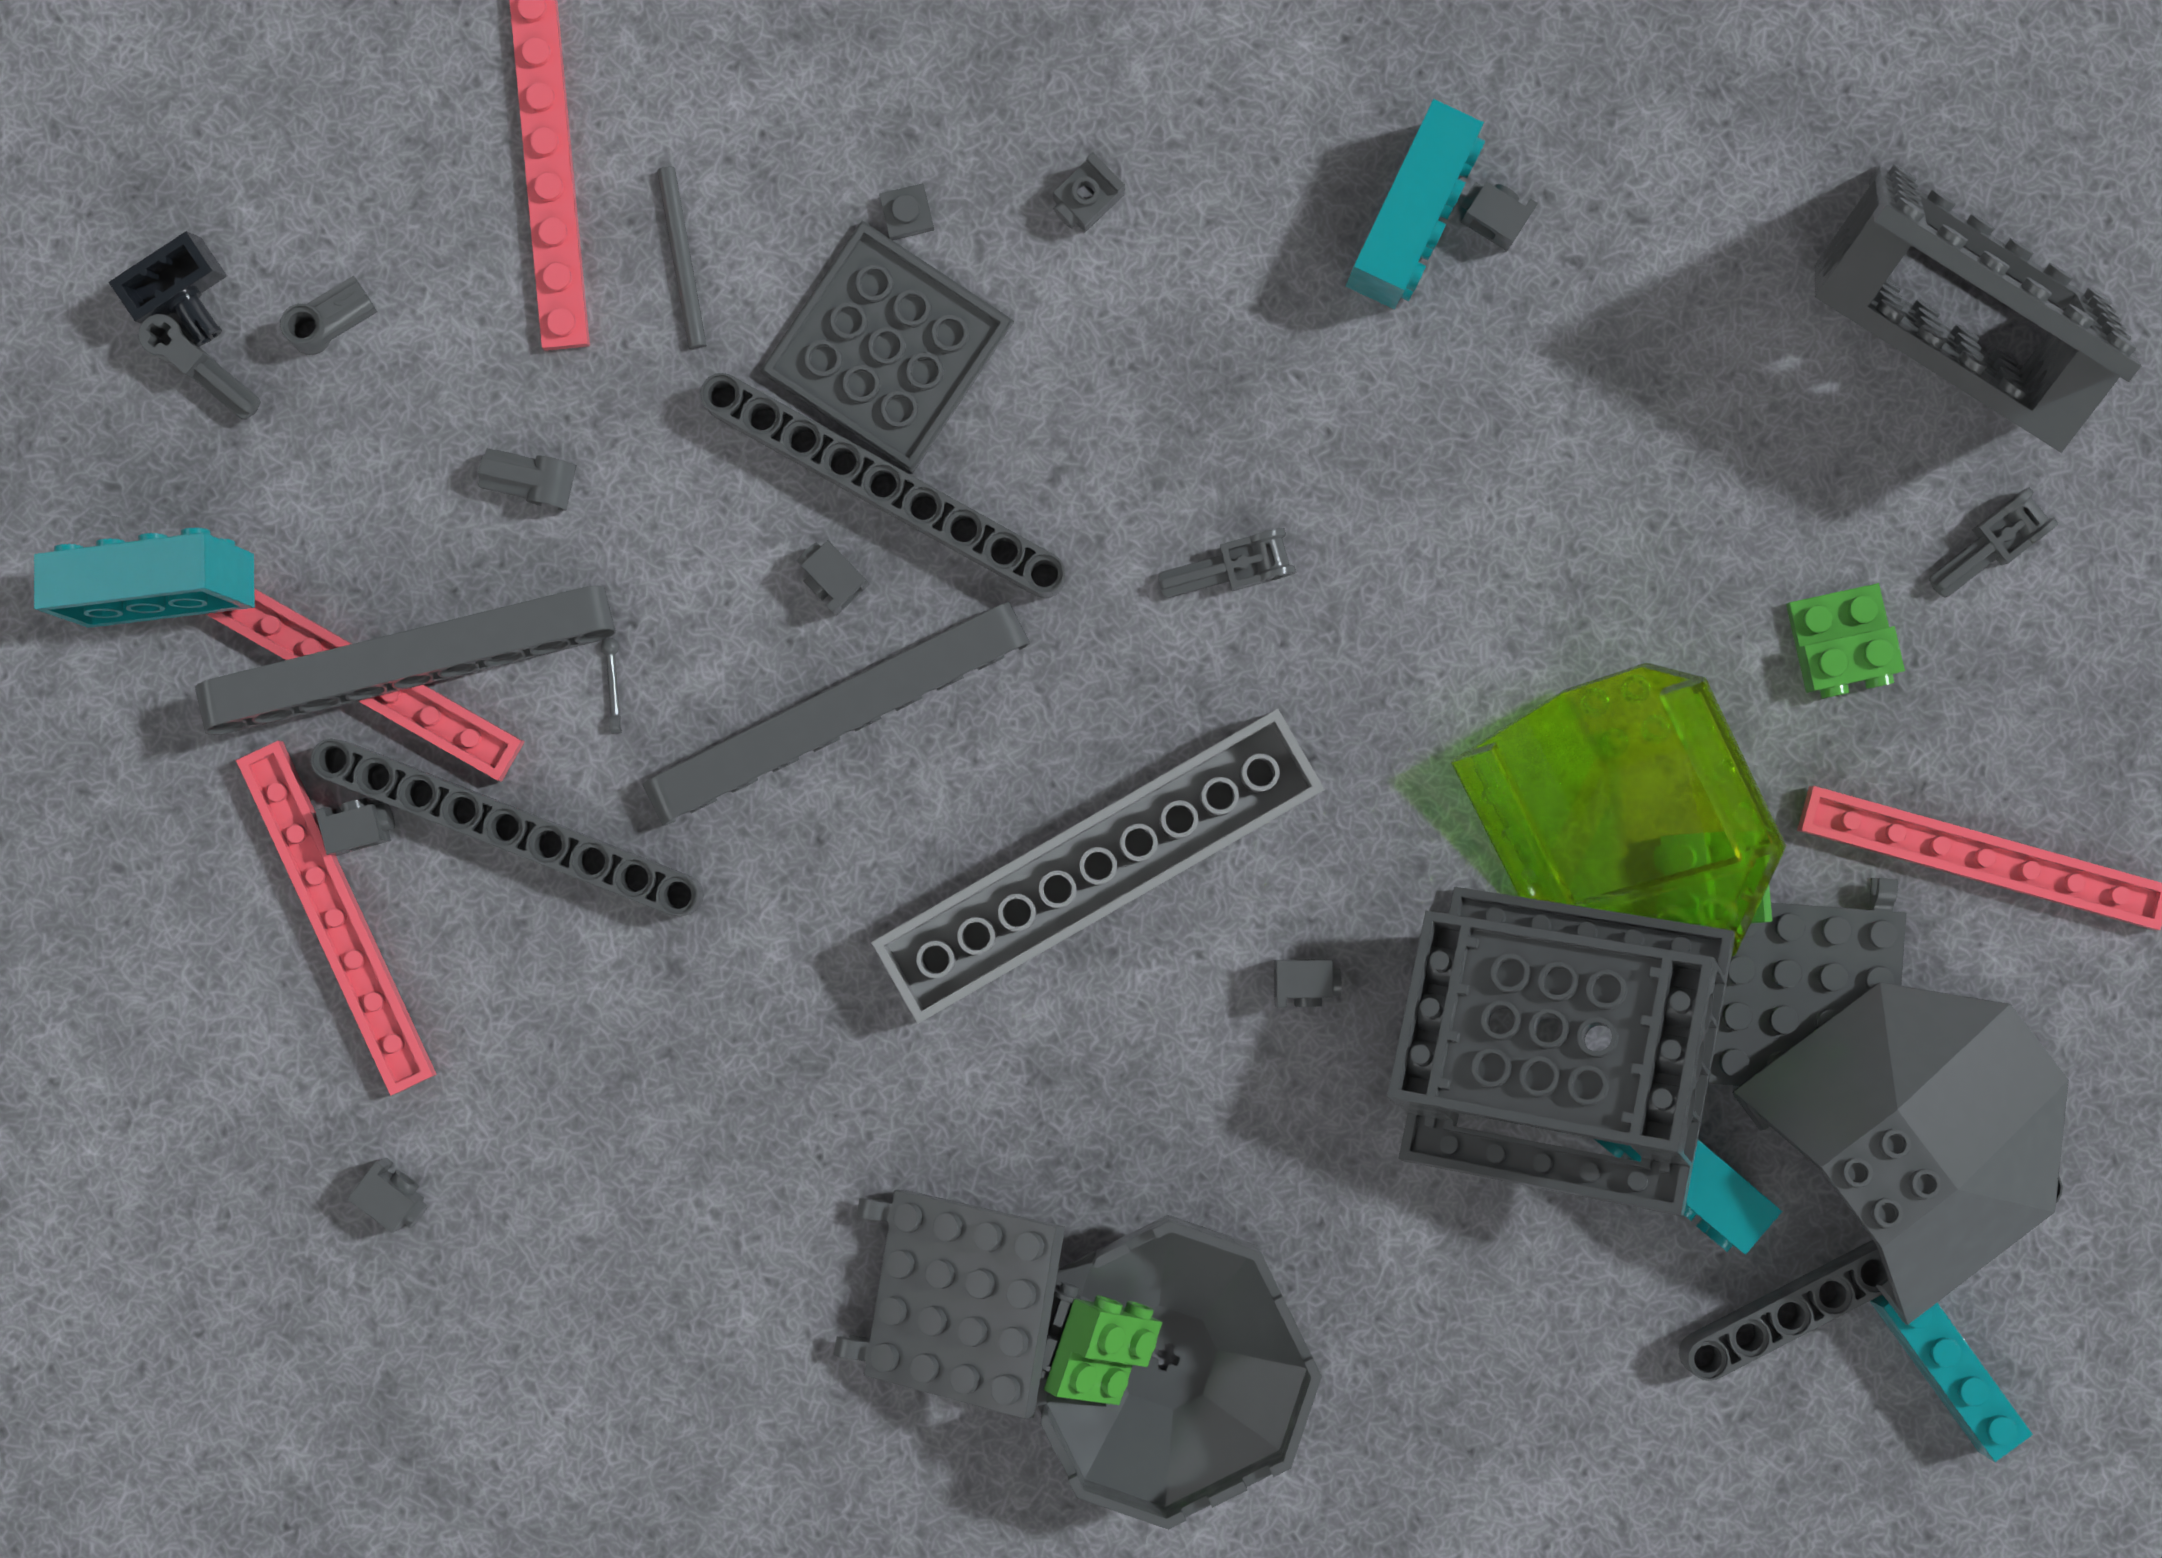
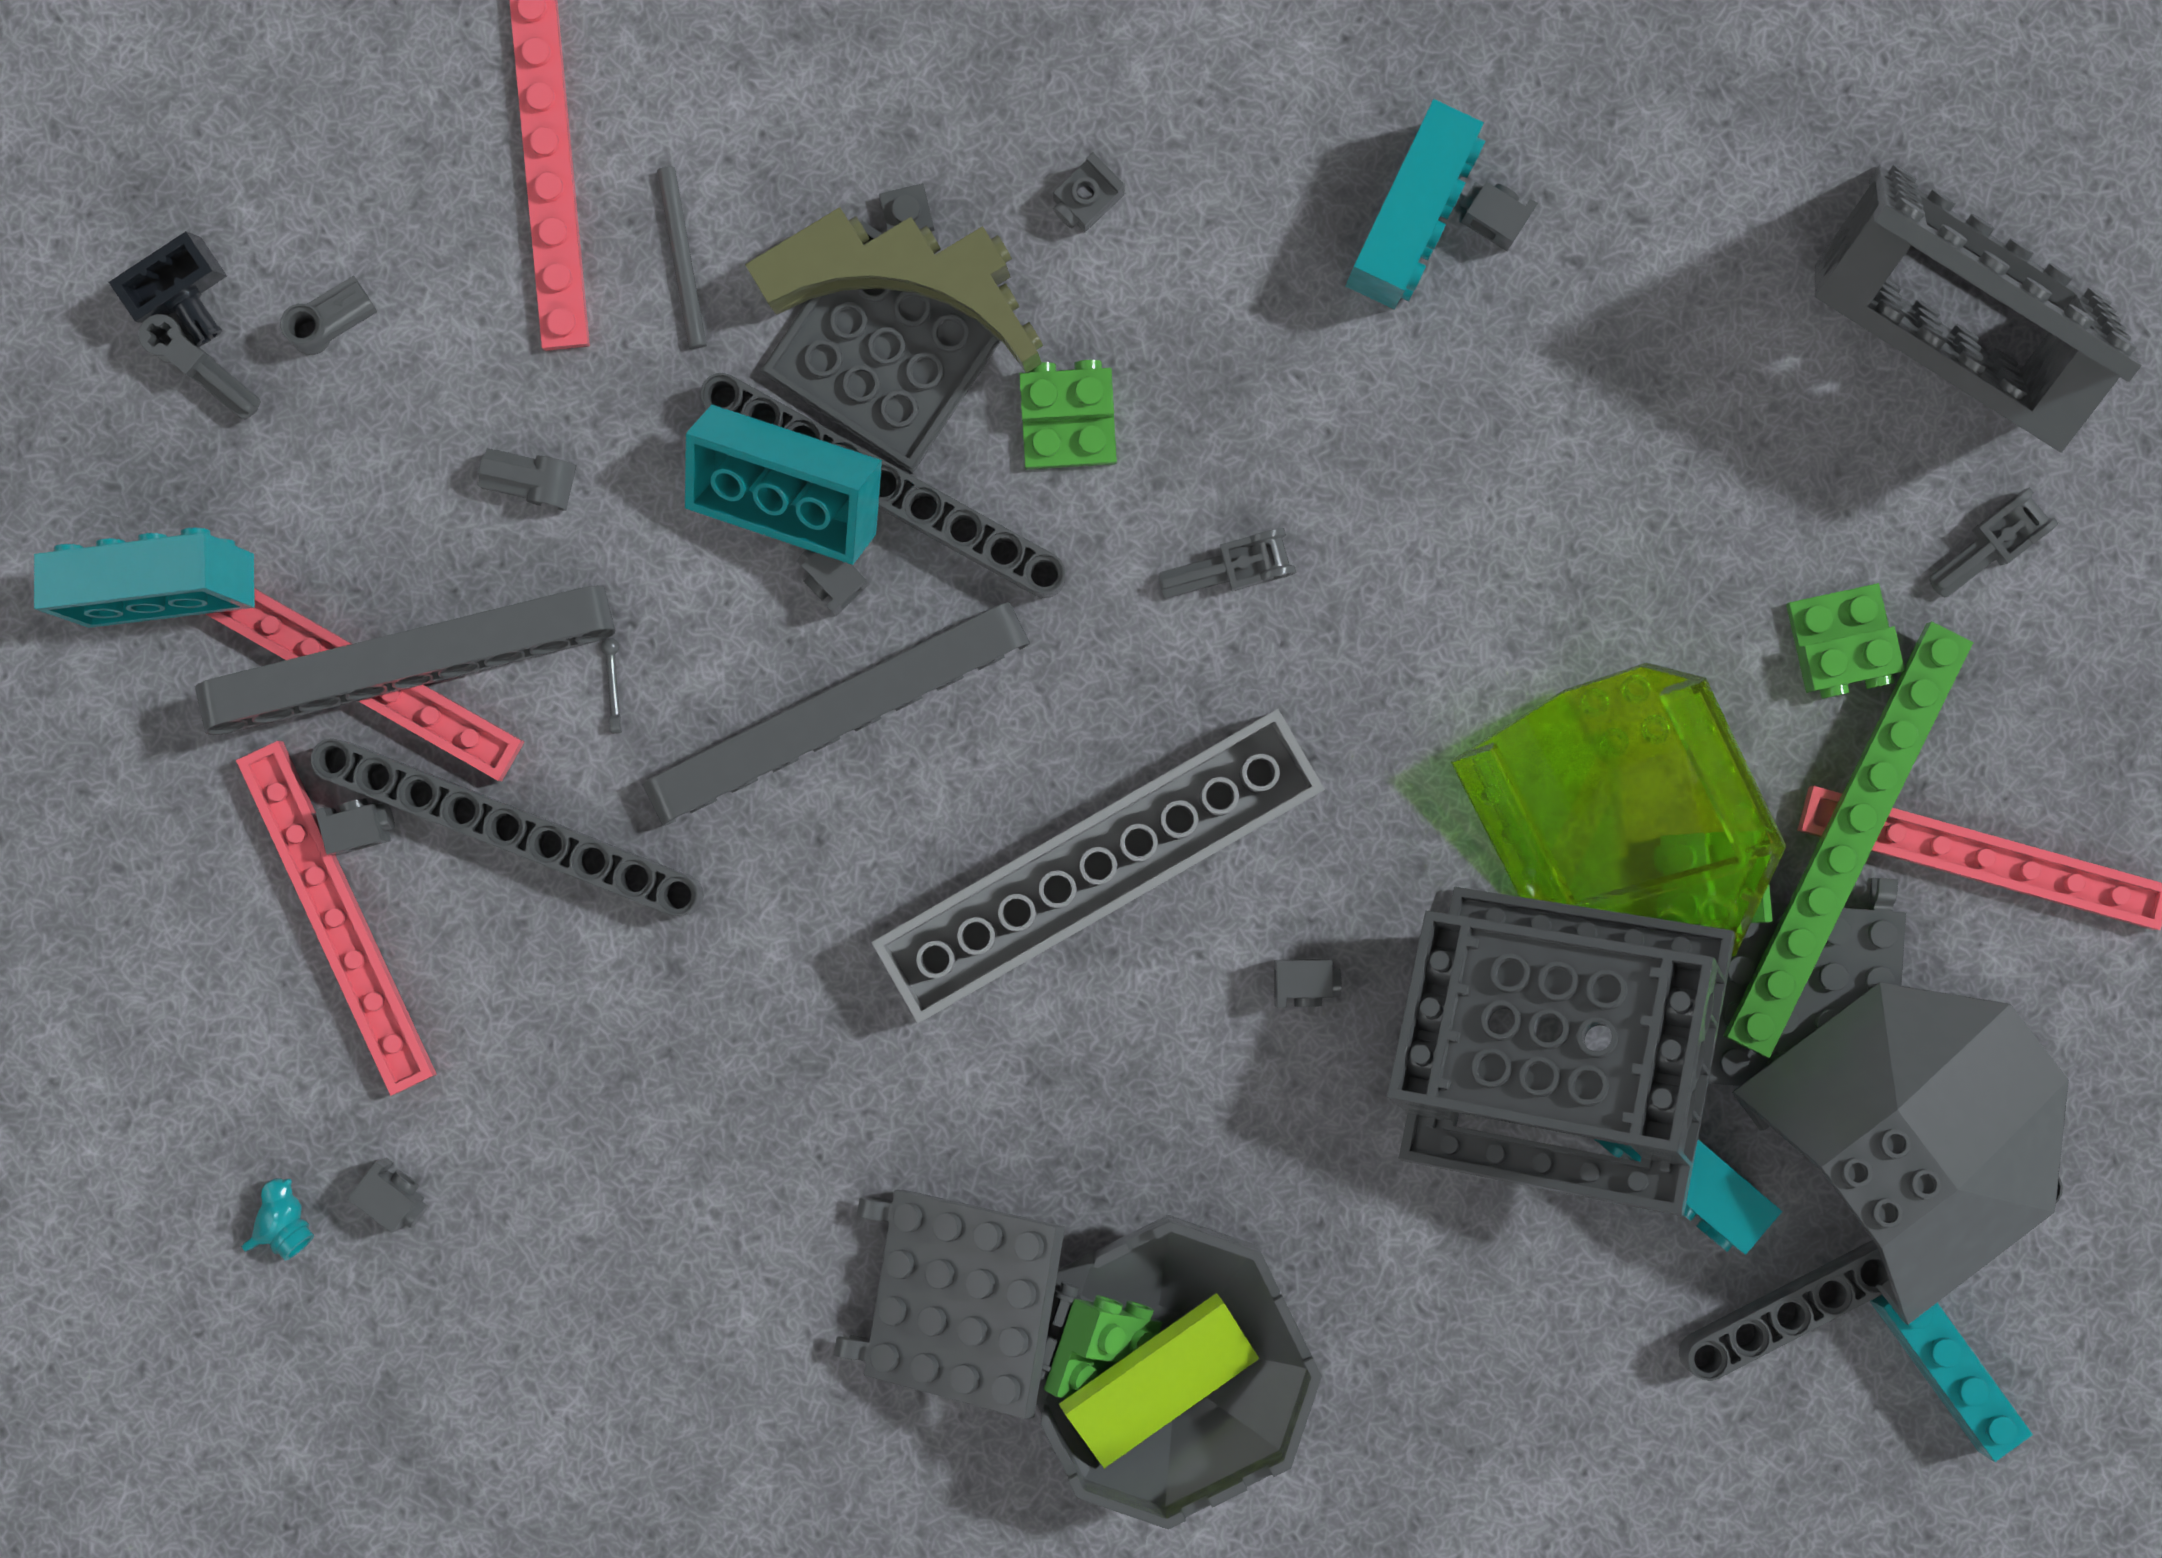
(280, 1221): none -> teal animal
(782, 484): none -> teal brick
(964, 275): none -> olive arch
(1068, 416): none -> bright green plate
(1159, 1381): none -> lime tile
(1848, 839): none -> bright green plate

